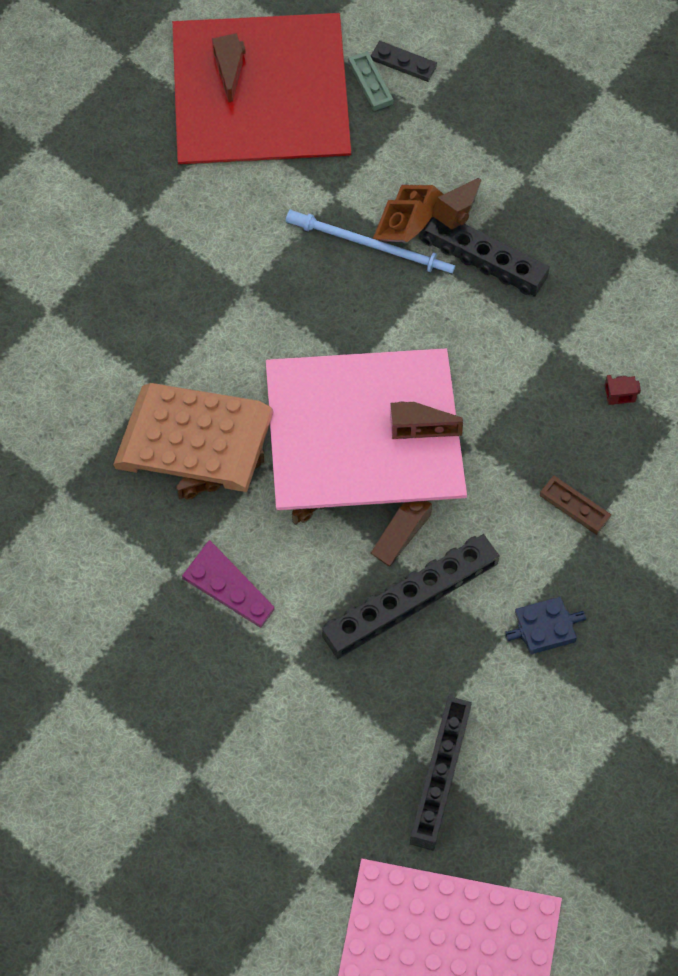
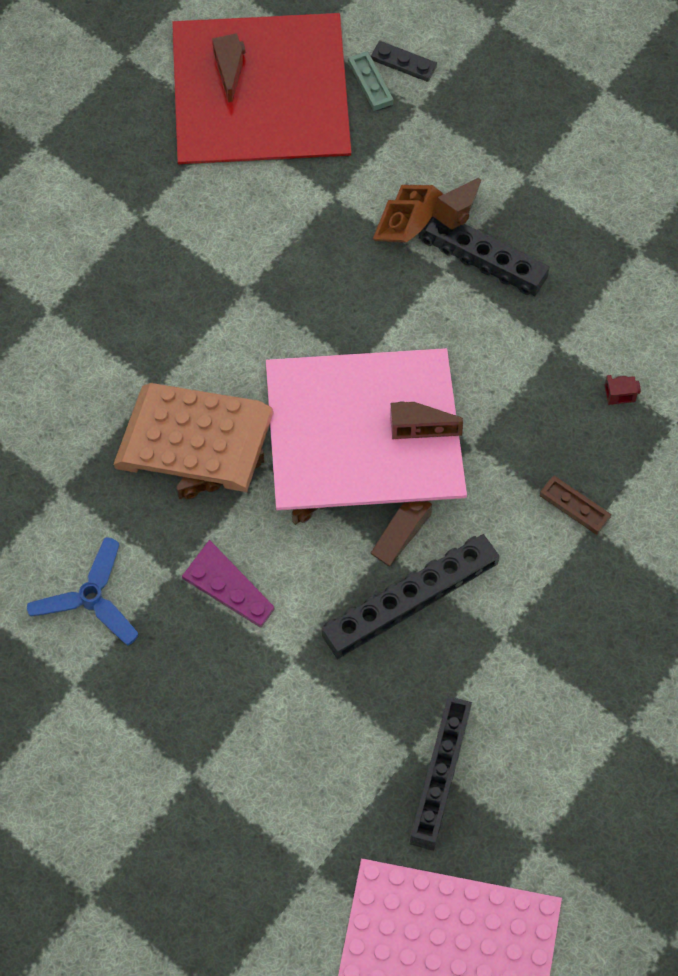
(103, 608): none -> blue piece
(308, 222): light blue bar -> none
(545, 625): dark blue plate -> none

